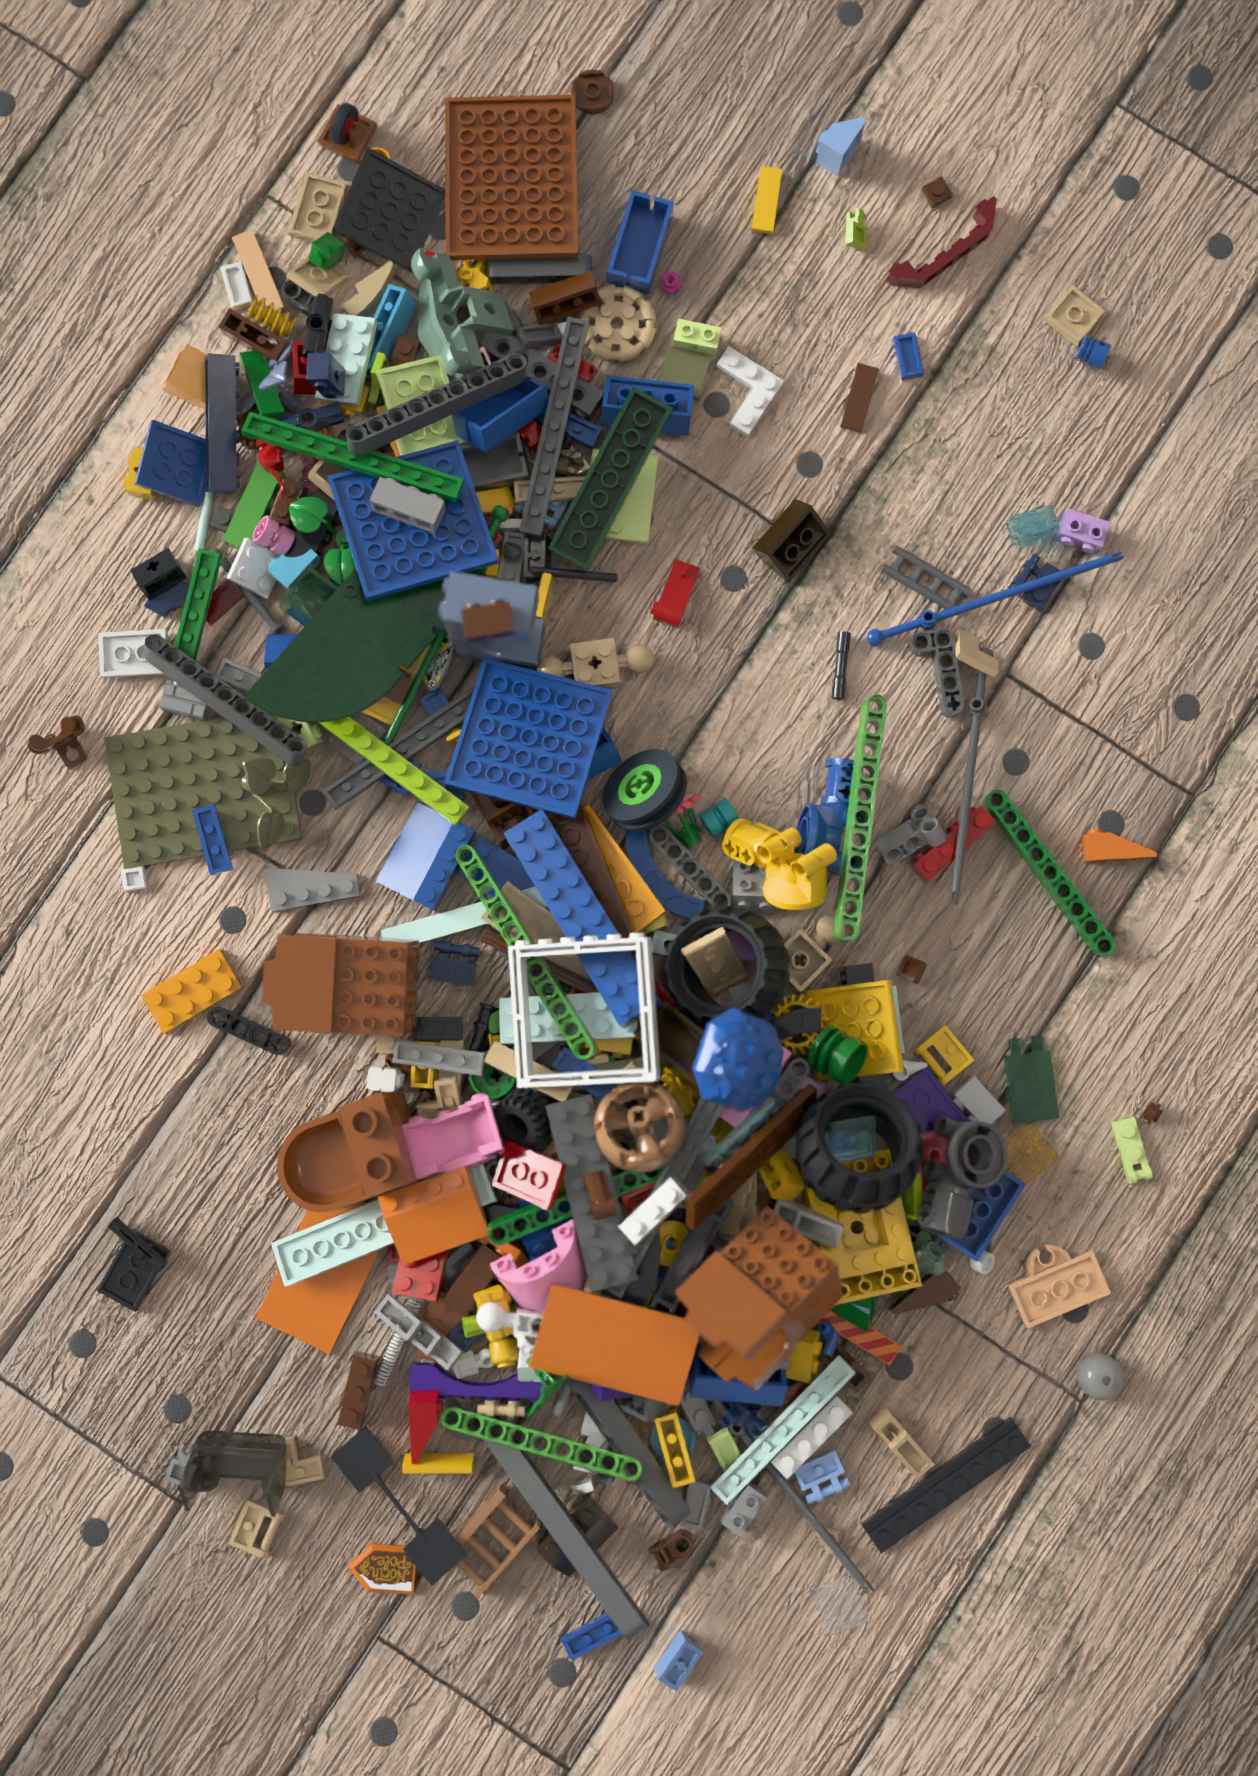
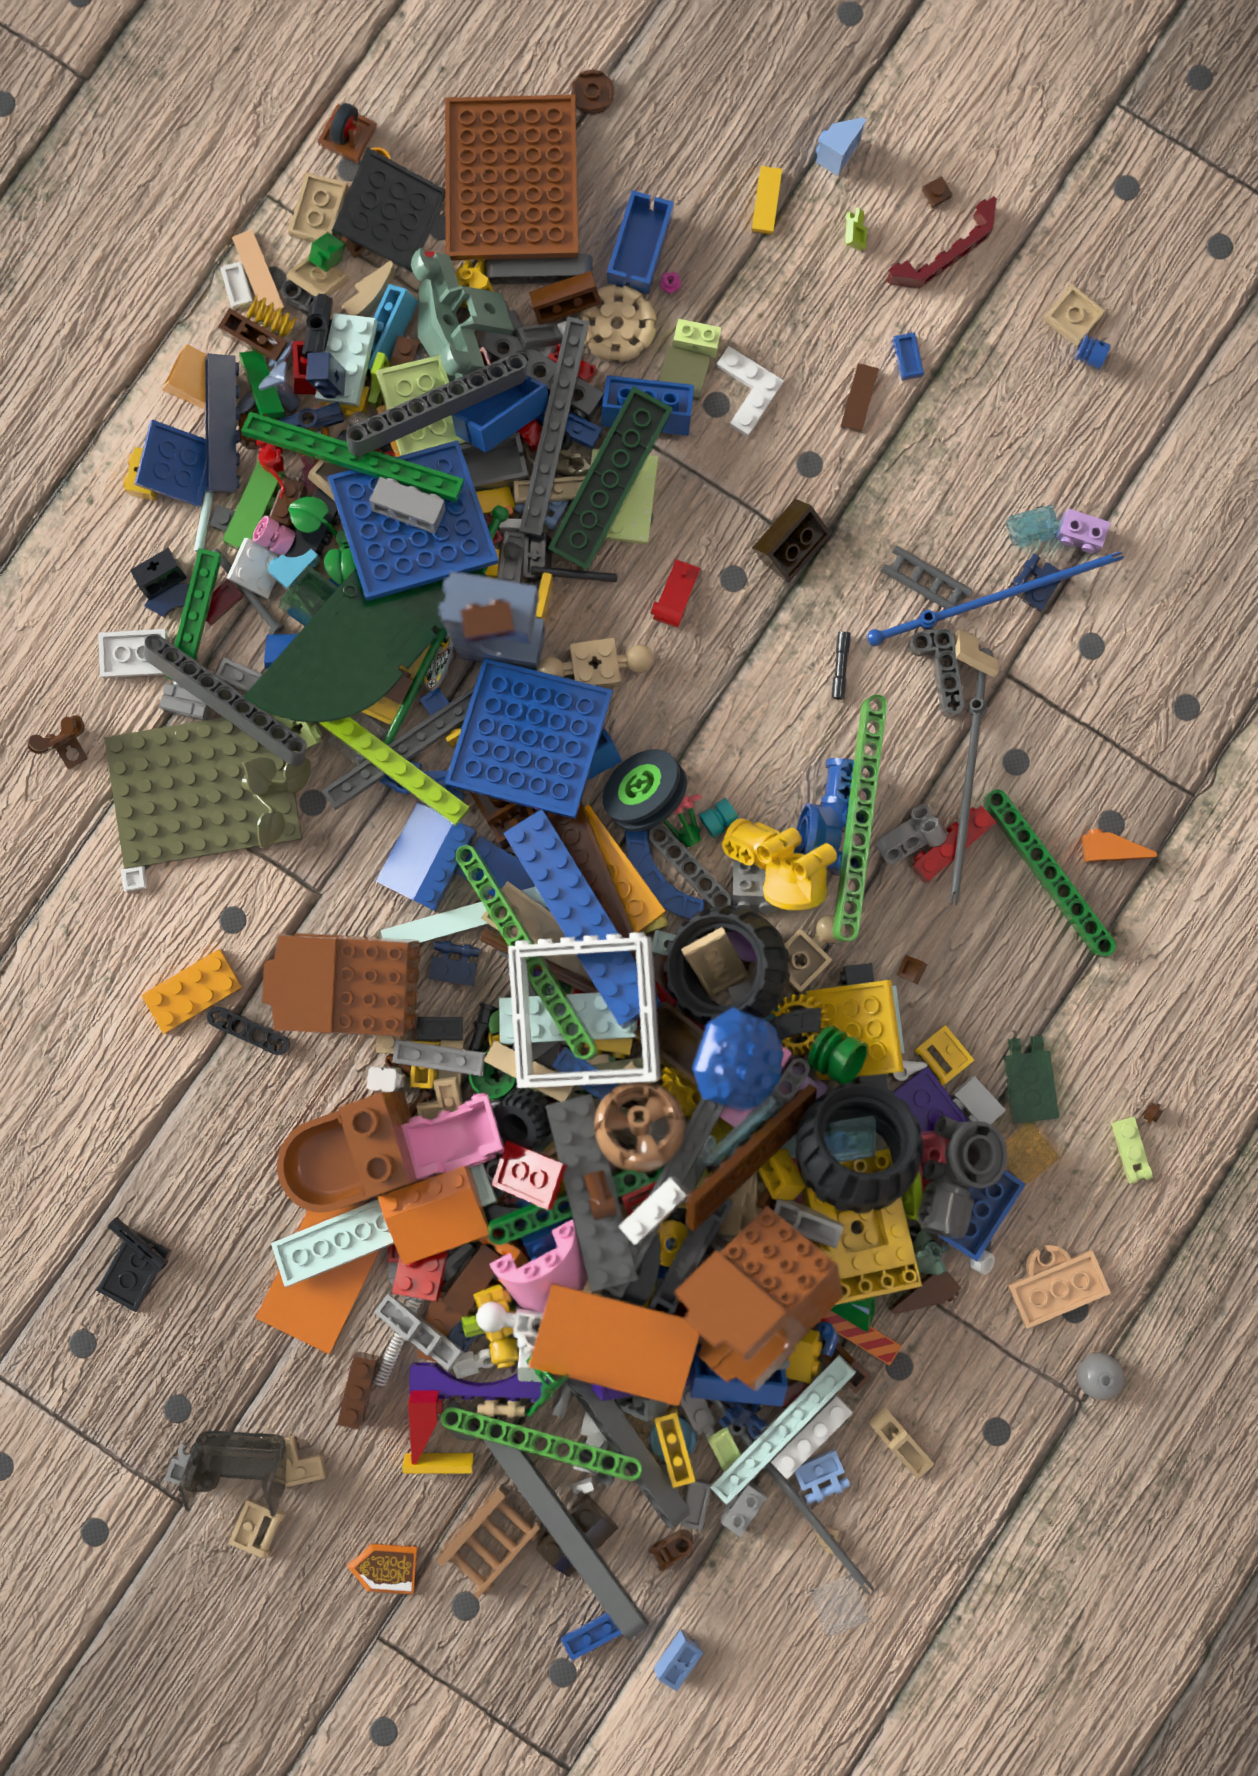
(212, 840): blue plate -> none
(304, 888): light grey wing -> none
(434, 1547): black hinge -> none
(945, 1485): black plate -> none

